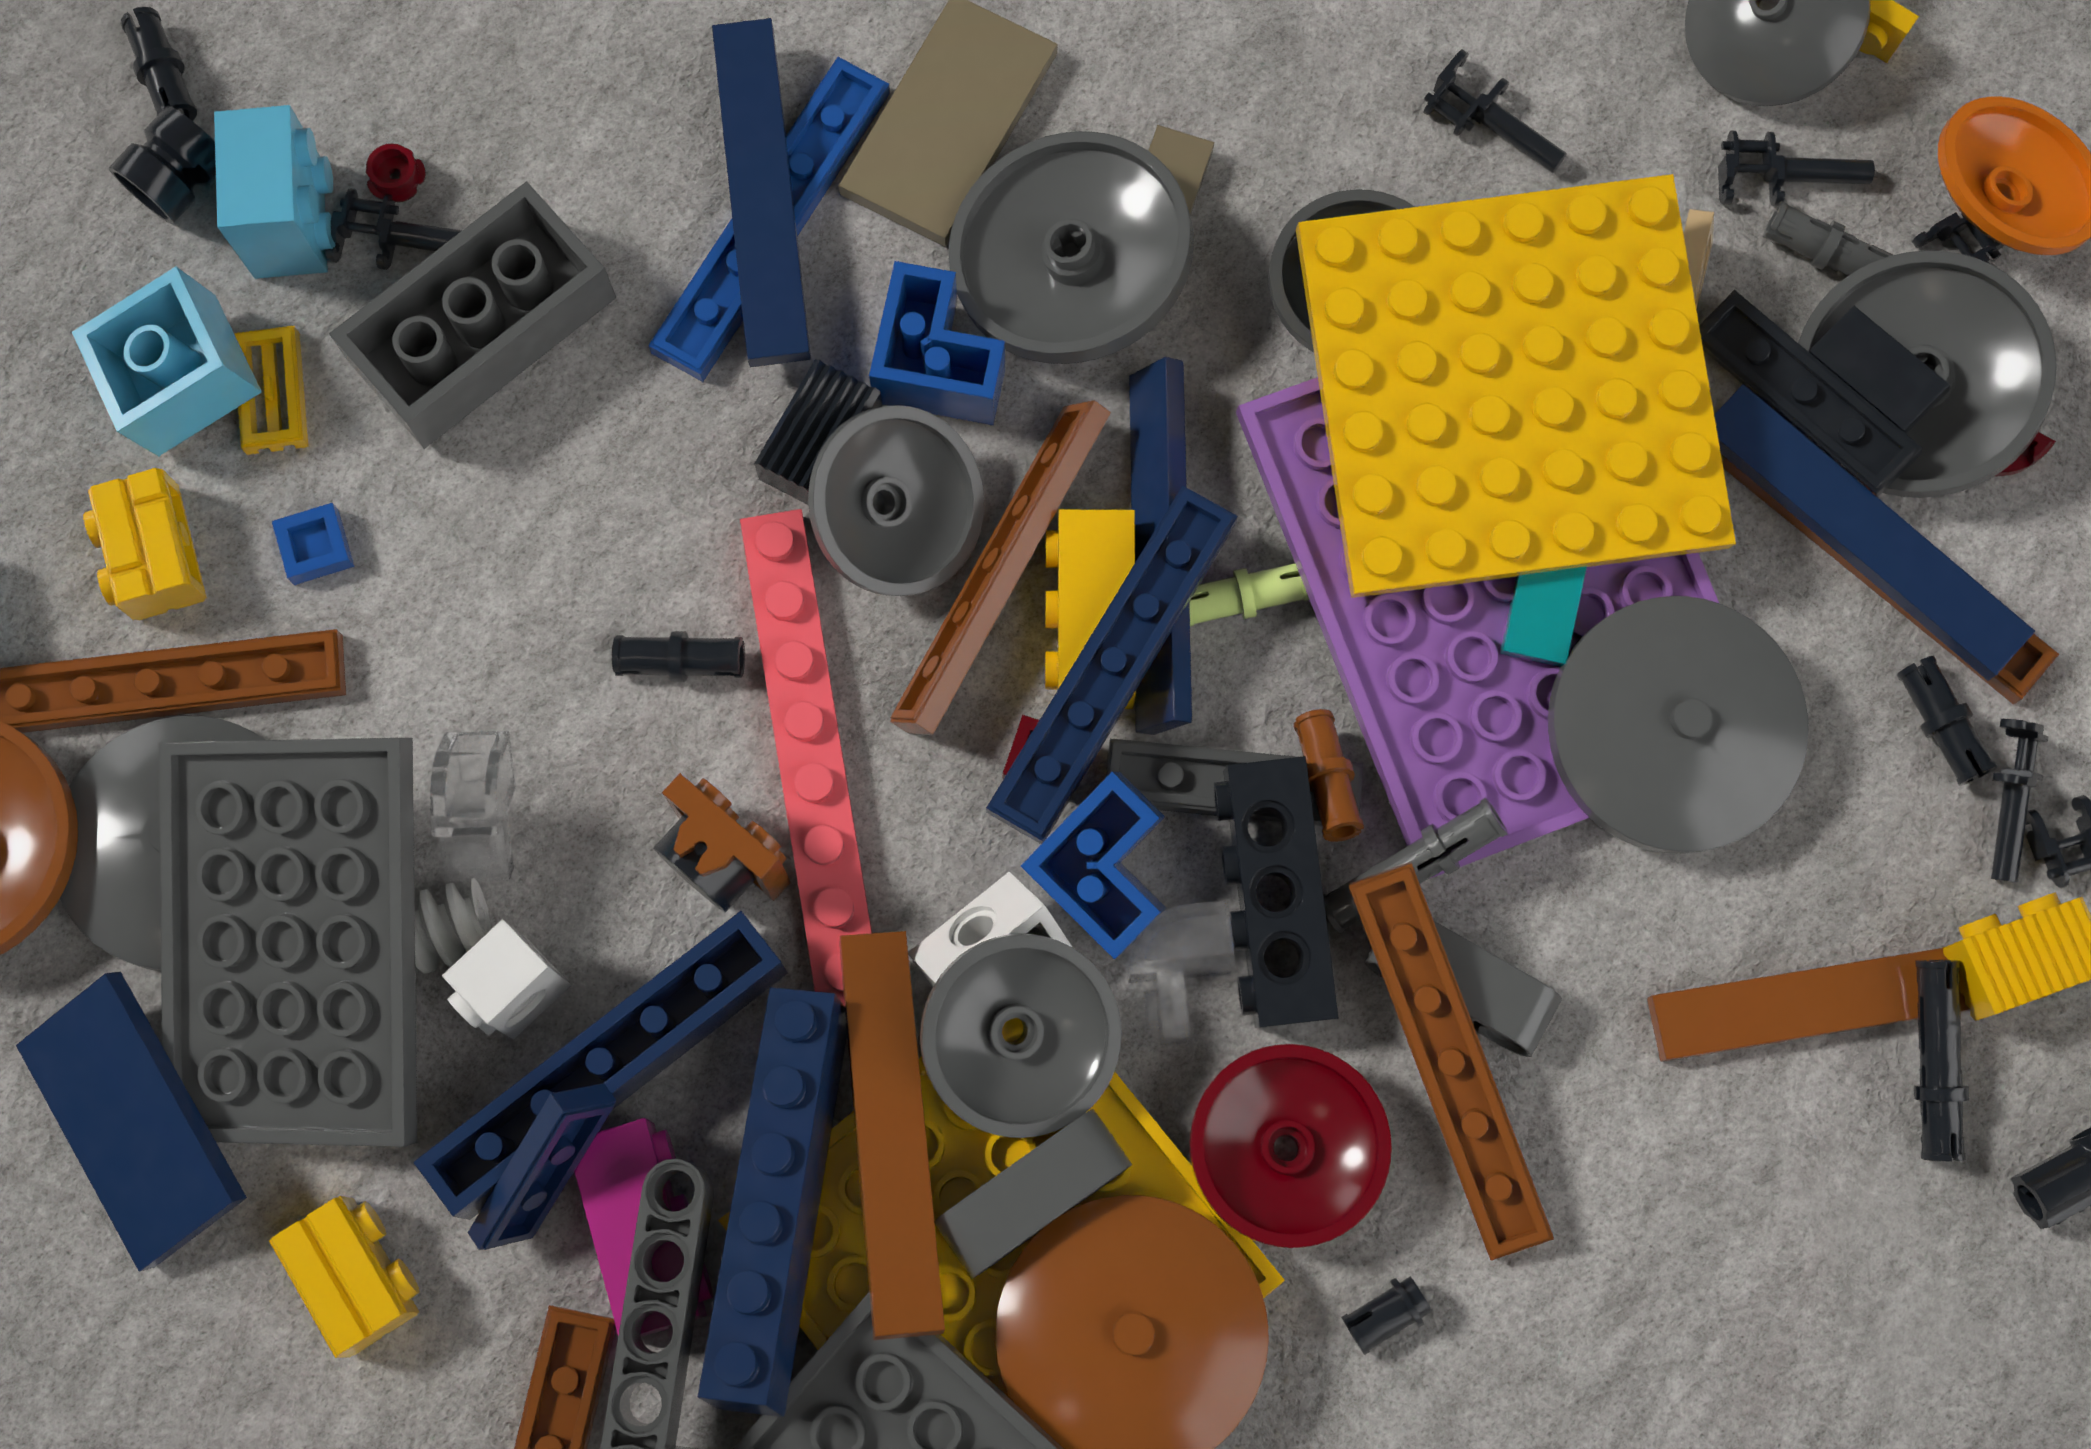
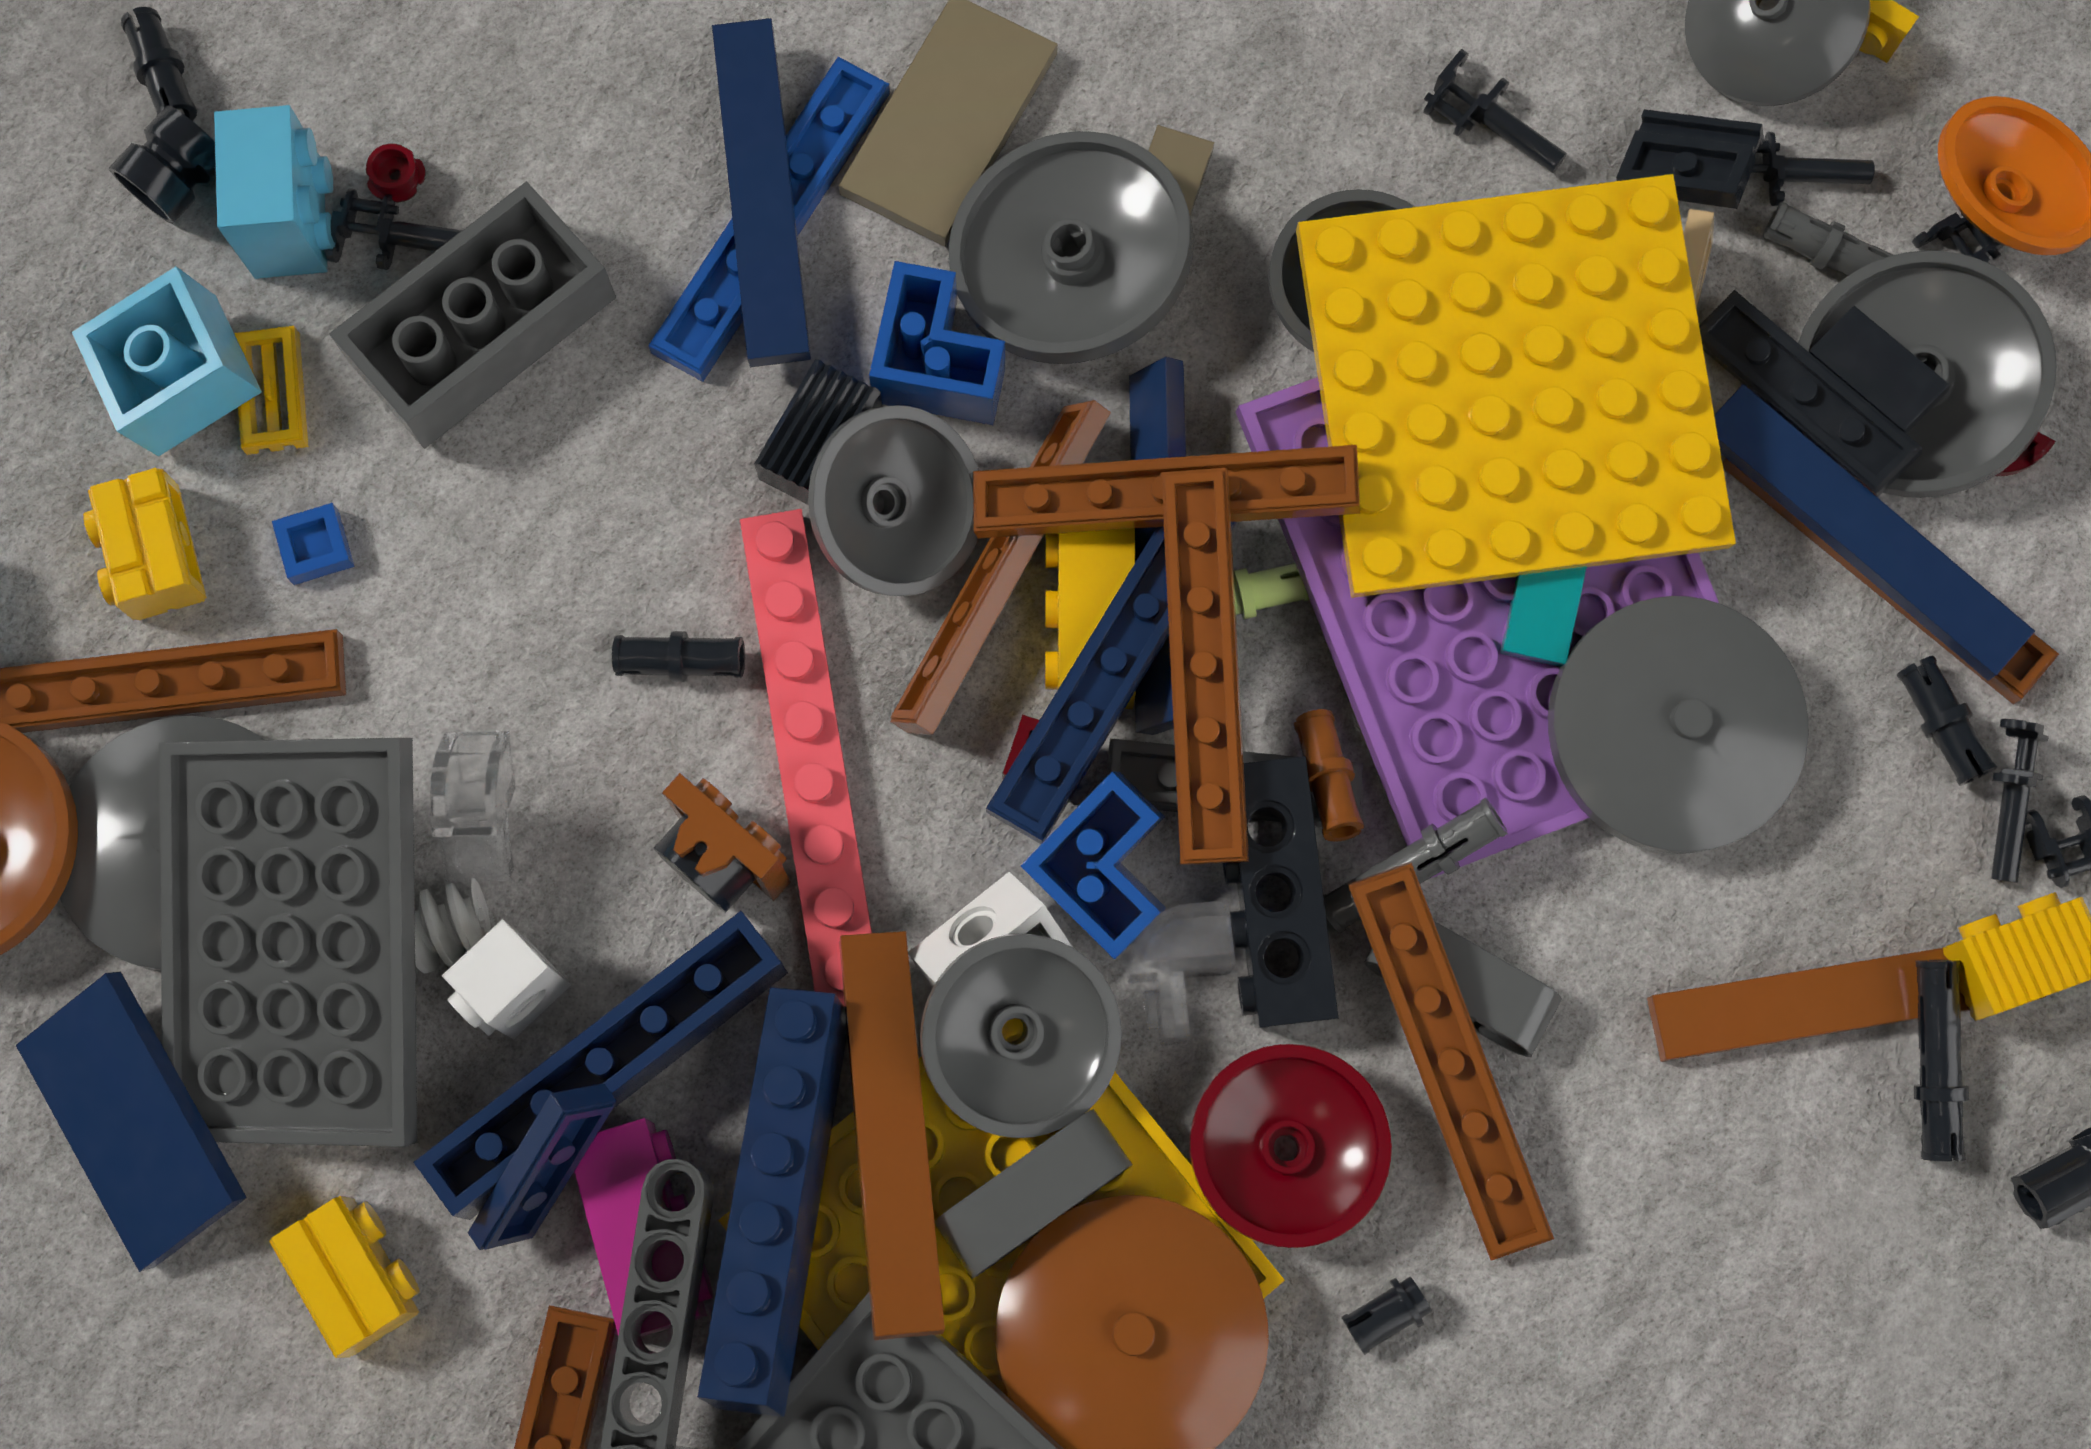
(1130, 492): none -> dark orange tile
(1204, 667): none -> dark orange tile
(1704, 154): none -> black plate

